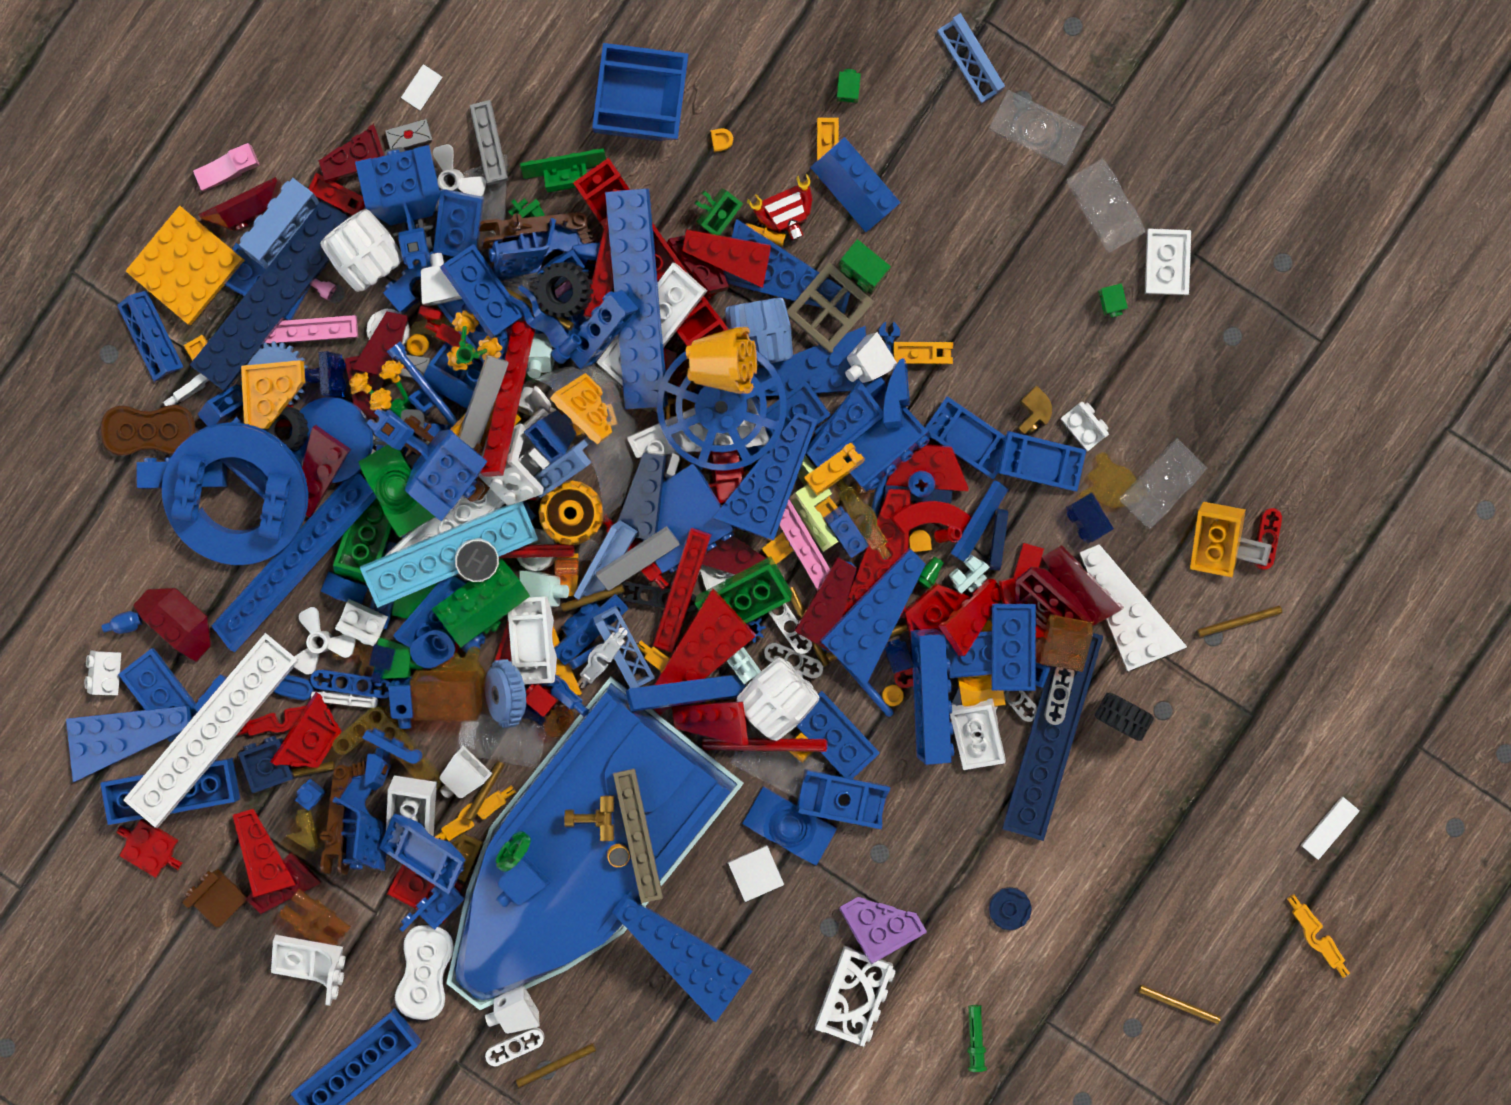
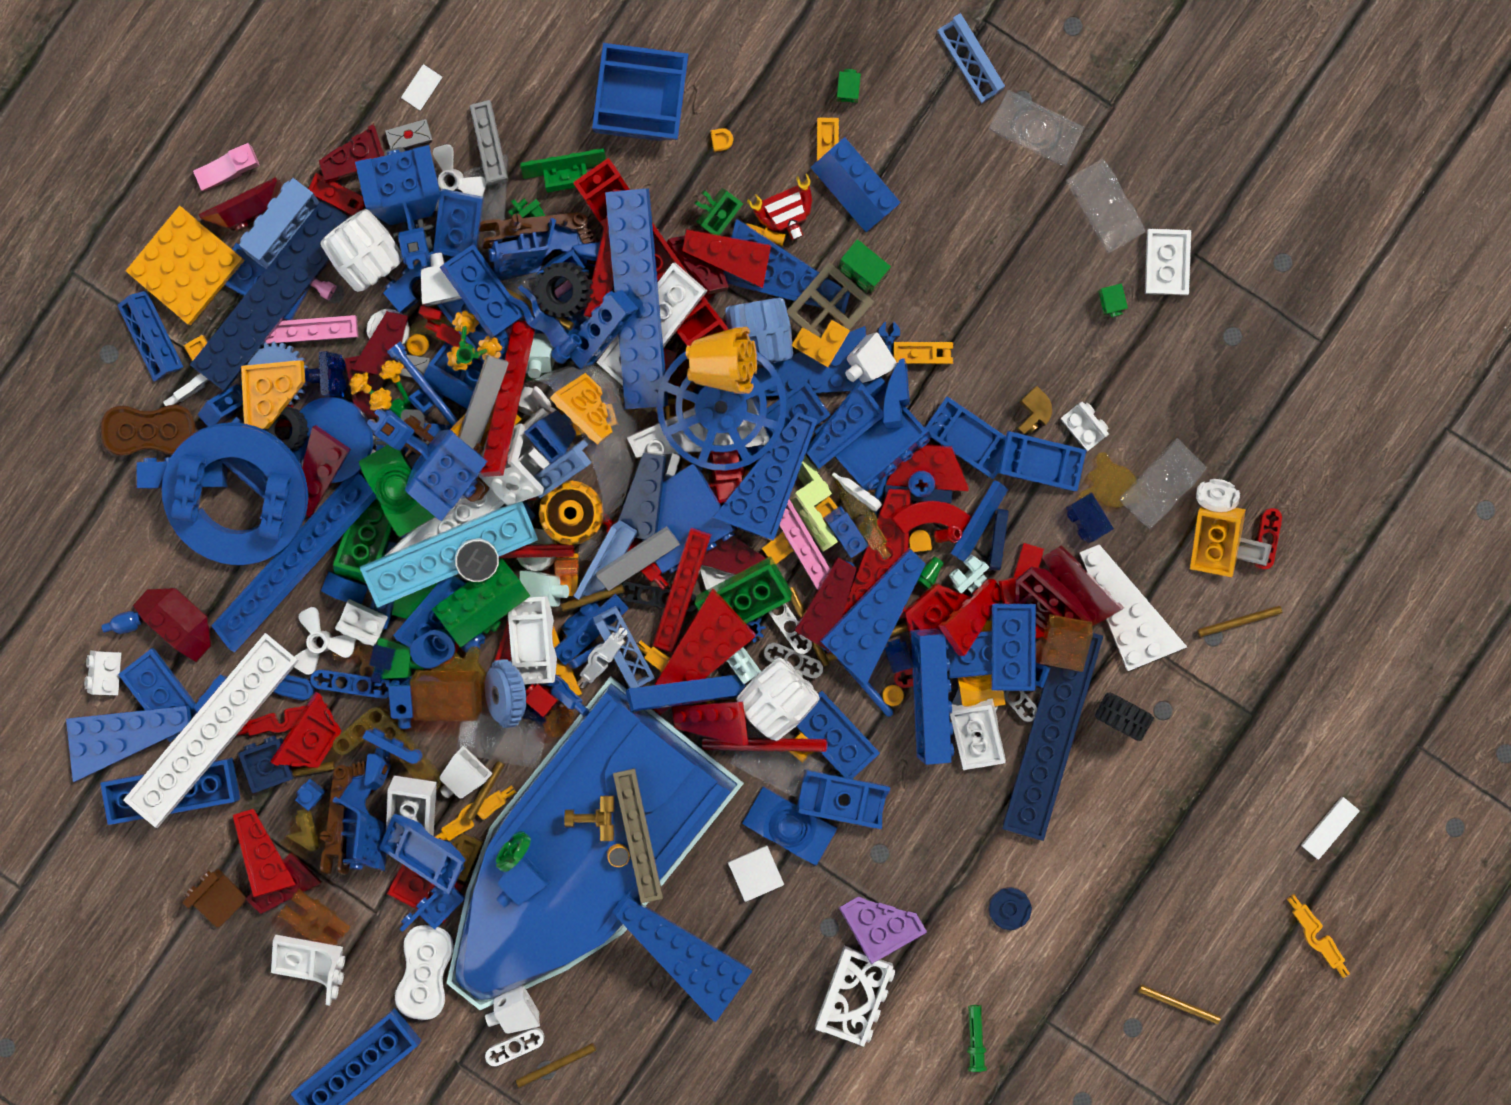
(149, 848): red plate -> none
(348, 699): white piece -> none
(822, 348): none -> light orange plate
(834, 469): light orange plate -> none
(859, 492): none -> white piece
(1050, 708): light grey beam -> none
(1217, 495): none -> white tile

